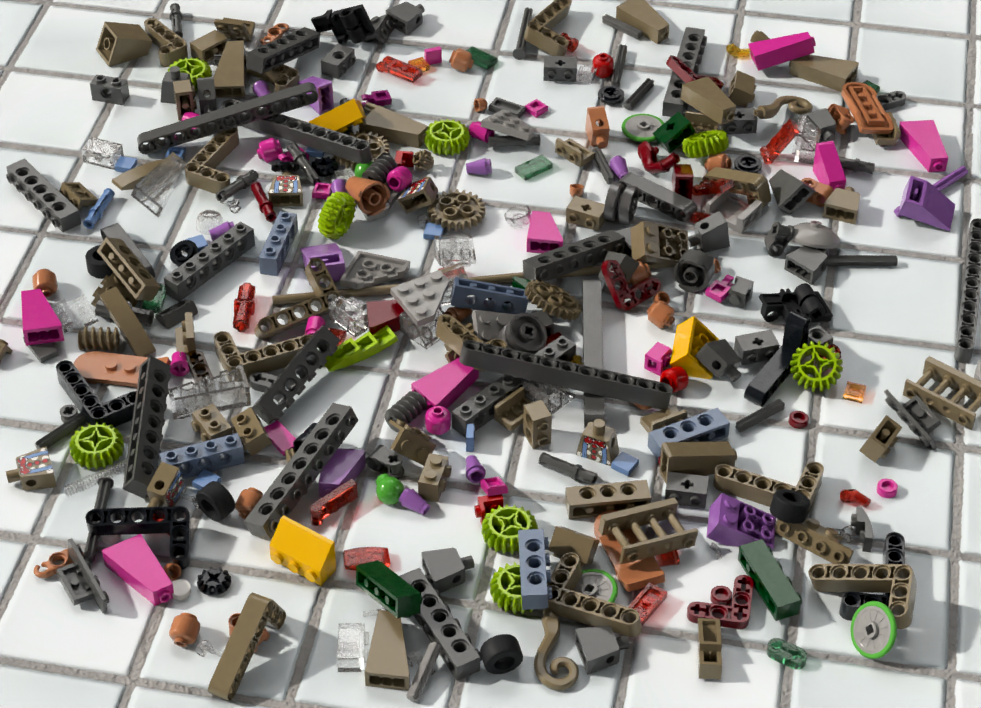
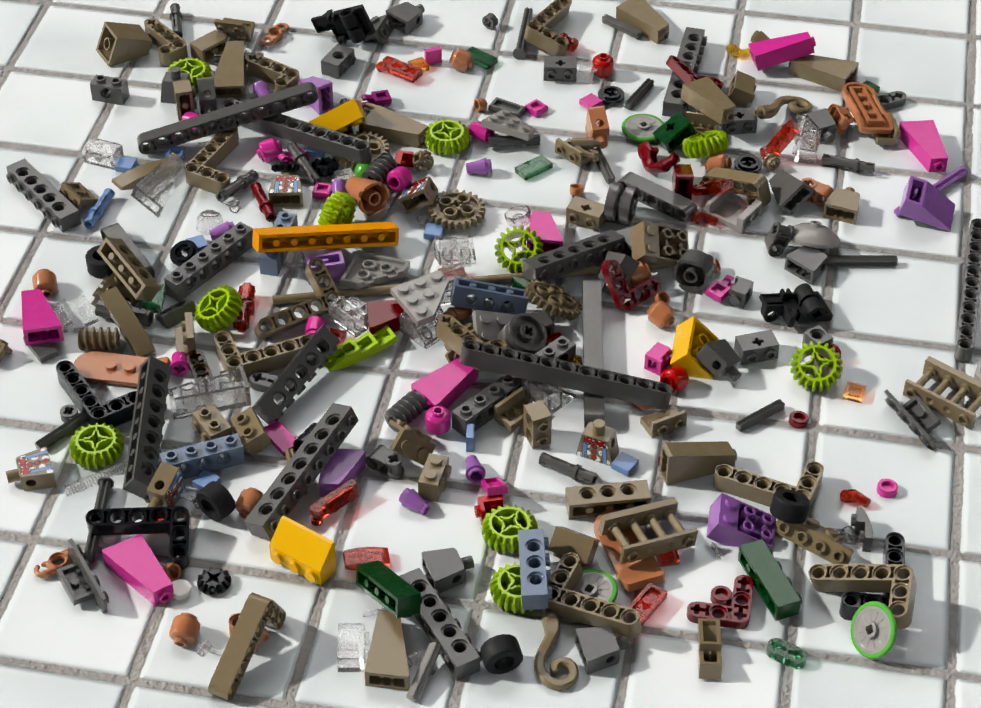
(218, 308): none -> lime gear
(282, 50): dark grey brick -> none
(325, 237): none -> light orange brick
(388, 489): bright green piece -> none
(490, 21): none -> dark grey bush
(523, 236): none -> lime gear
(587, 143): none -> dark tan plant
(590, 101): none -> dark pink tile
(619, 64): dark grey axle -> none
(619, 166): medium lavender cone -> none
(687, 489): dark grey brick -> none
(700, 428): sand blue brick -> none
(710, 233): dark grey torso -> none
(771, 162): none -> dark tan bush
(778, 367): black beam -> none
(828, 165): dark pink slope -> none
(880, 439): dark tan brick -> none

